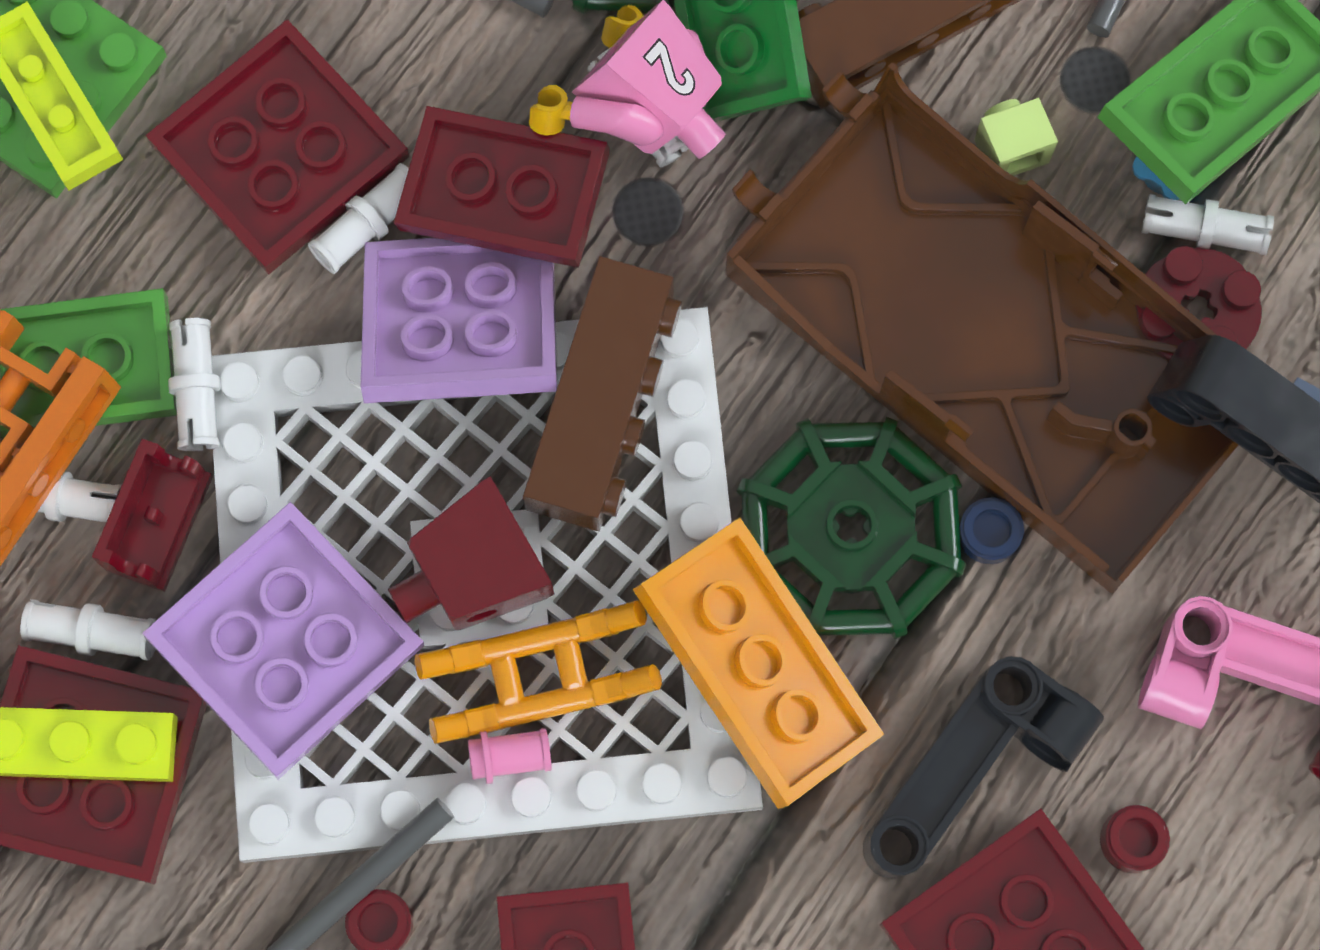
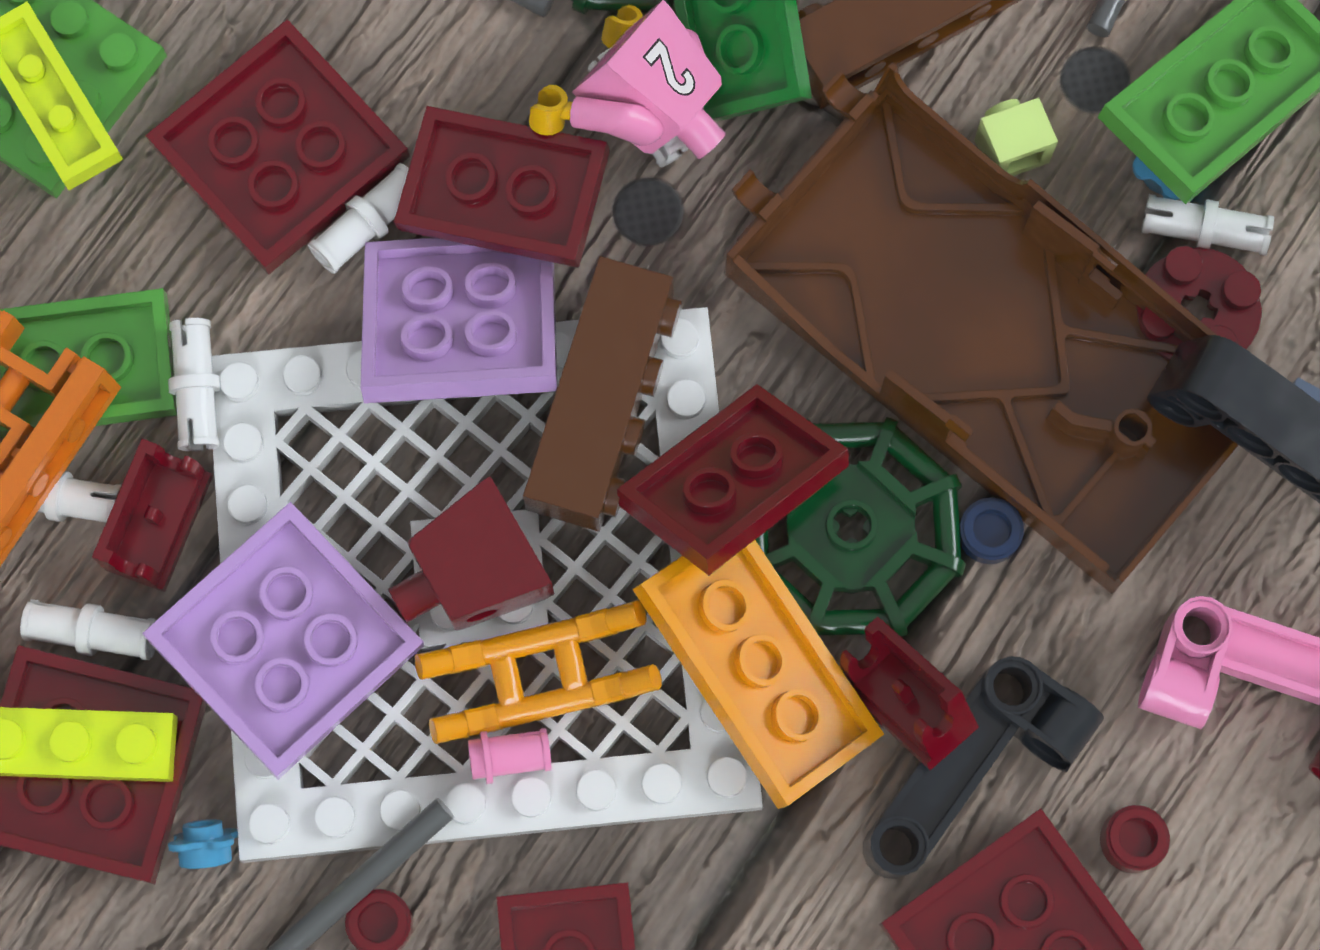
(203, 844): none -> dark azure plate
(732, 478): none -> dark red plate
(909, 695): none -> dark red hinge

